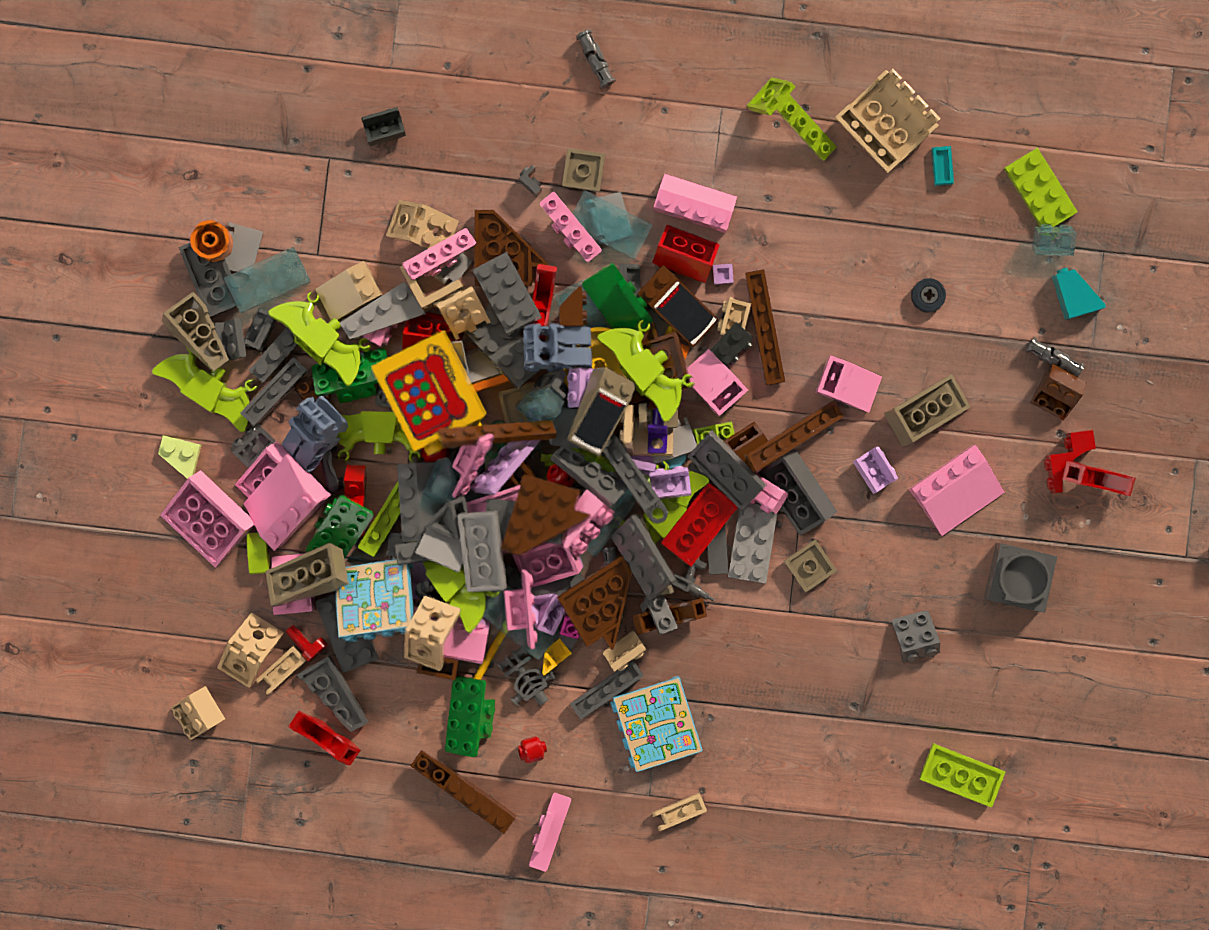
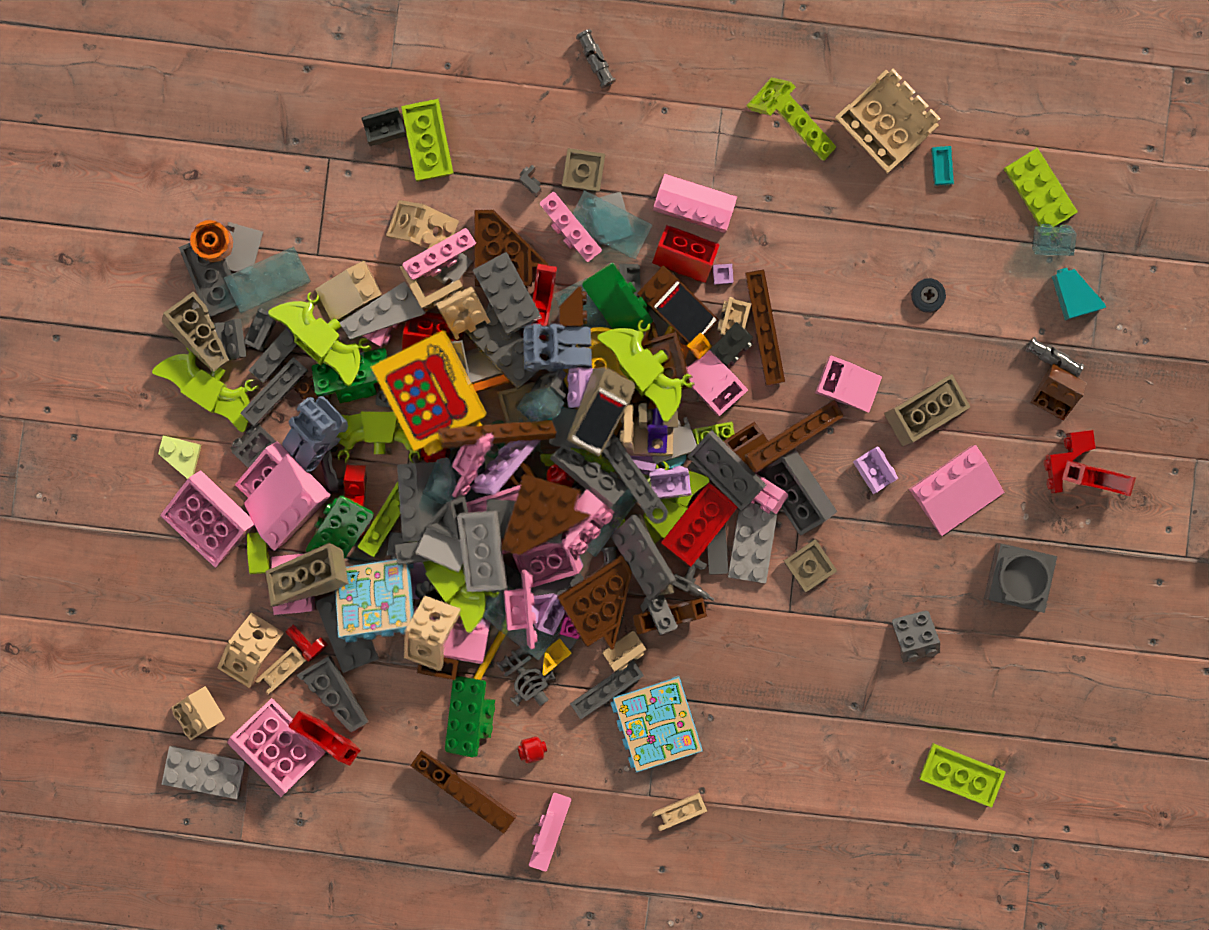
(203, 772): none -> light grey plate
(274, 749): none -> bright pink slope
(427, 140): none -> lime plate
(699, 346): none -> light orange tile

